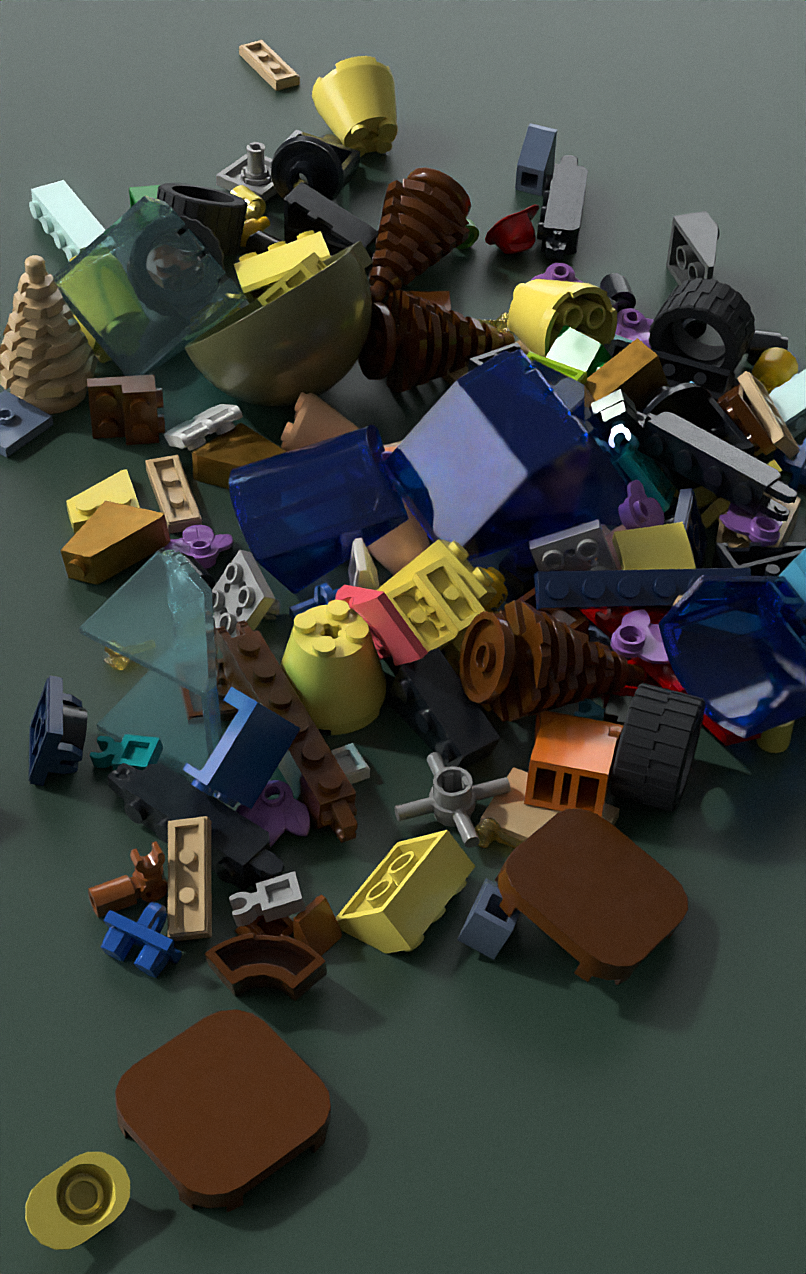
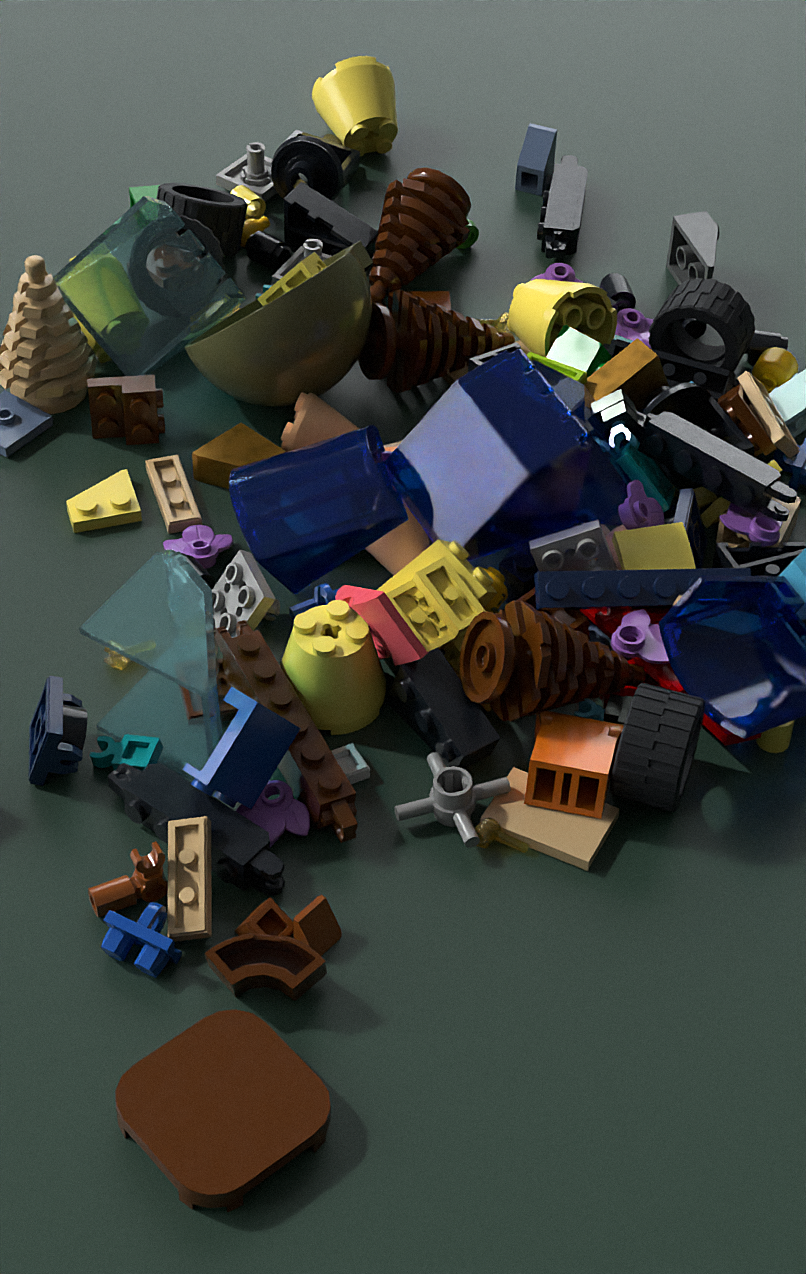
(64, 217): light aqua brick -> none
(77, 1200): light yellow piece -> none
(113, 541): pearl gold slope -> none
(192, 432): white plate -> none
(262, 271): light yellow slope -> none
(269, 65): tan tile -> none
(273, 899): light grey plate -> none
(361, 567): white slope -> none
(407, 892): light yellow slope -> none
(487, 923): sand blue slope -> none
(514, 232): red piece -> none
(593, 893): reddish brown tile -> none

